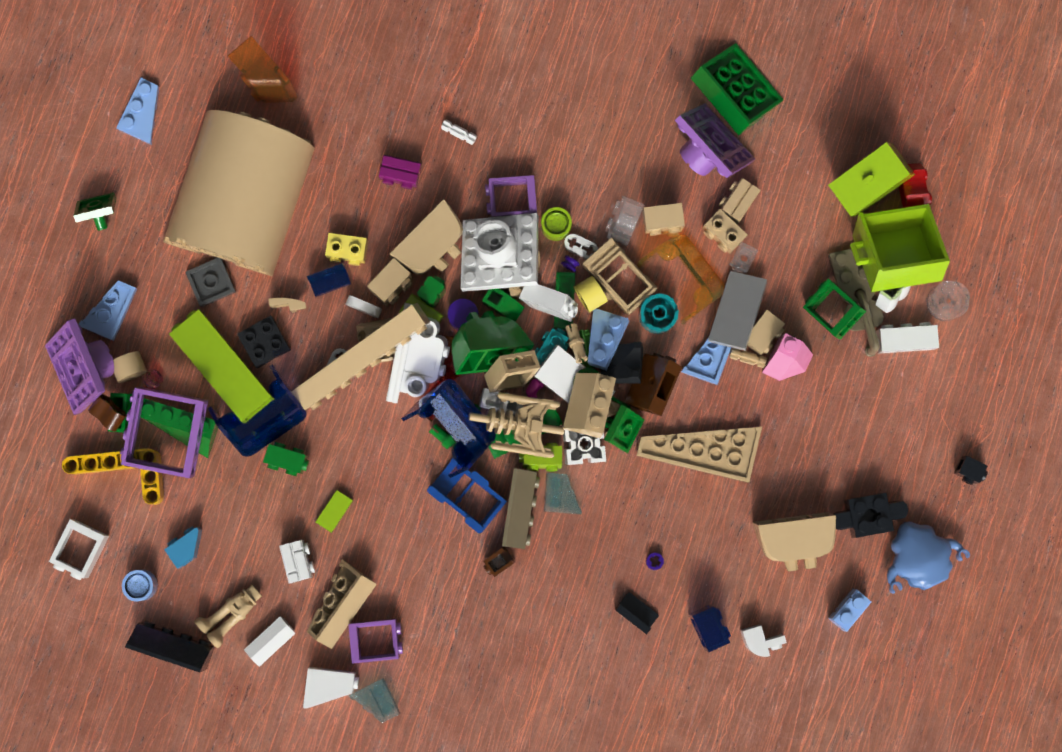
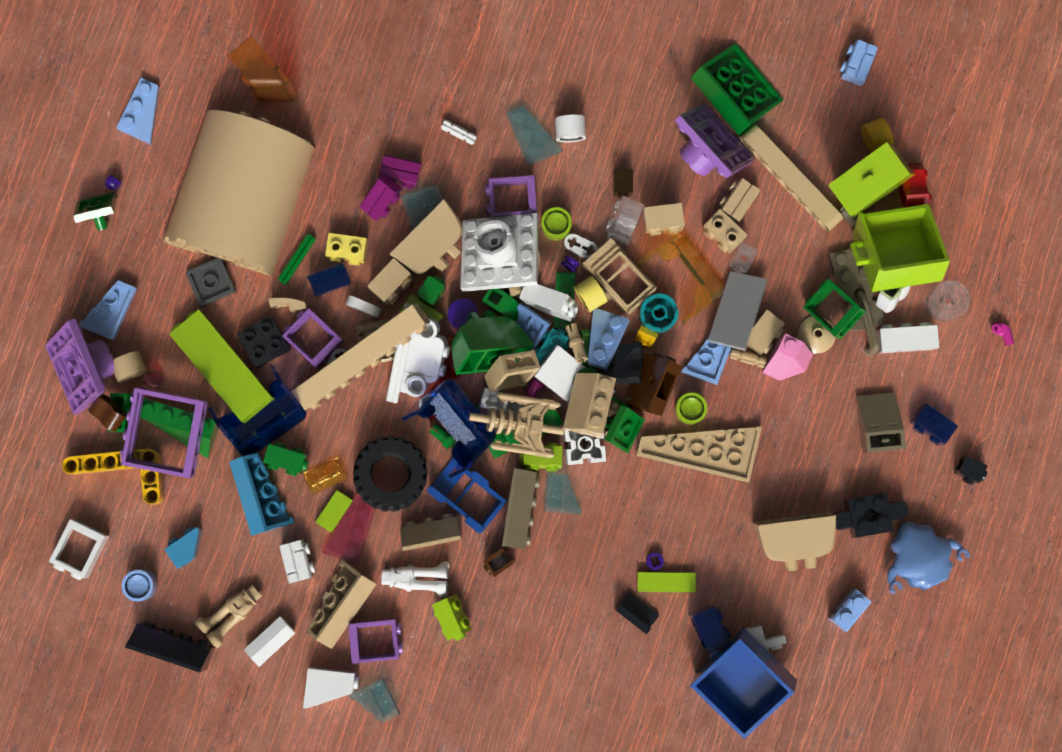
(112, 183): none -> dark purple hinge
(258, 495): none -> dark azure wedge
(296, 258): none -> green axle
(325, 476): none -> clear yellow slope
(326, 352): none -> medium lavender window
(352, 532): none -> clear pink wing
(381, 197): none -> magenta brick
(390, 447): none -> black tyre
(406, 578): none -> white piece
(421, 204): none -> clear light blue wing
(430, 532): none -> tan slope
(452, 618): none -> lime brick
(531, 137): none -> clear light blue wing
(532, 324): none -> medium blue wing
(570, 128): none -> white piece
(623, 183): none -> dark brown brick
(646, 337): none -> yellow tile
(666, 582): none -> lime tile
(690, 408): none -> lime piece
(744, 683): none -> blue container
(791, 178): none -> tan beam
(815, 344): none -> tan dish
(851, 220): none -> dark tan pin
(859, 62): none -> light blue brick
(876, 134): none -> yellow piece
(880, 423): none -> dark tan slope
(933, 425): none -> clear blue brick
(1004, 331): none -> dark pink arm

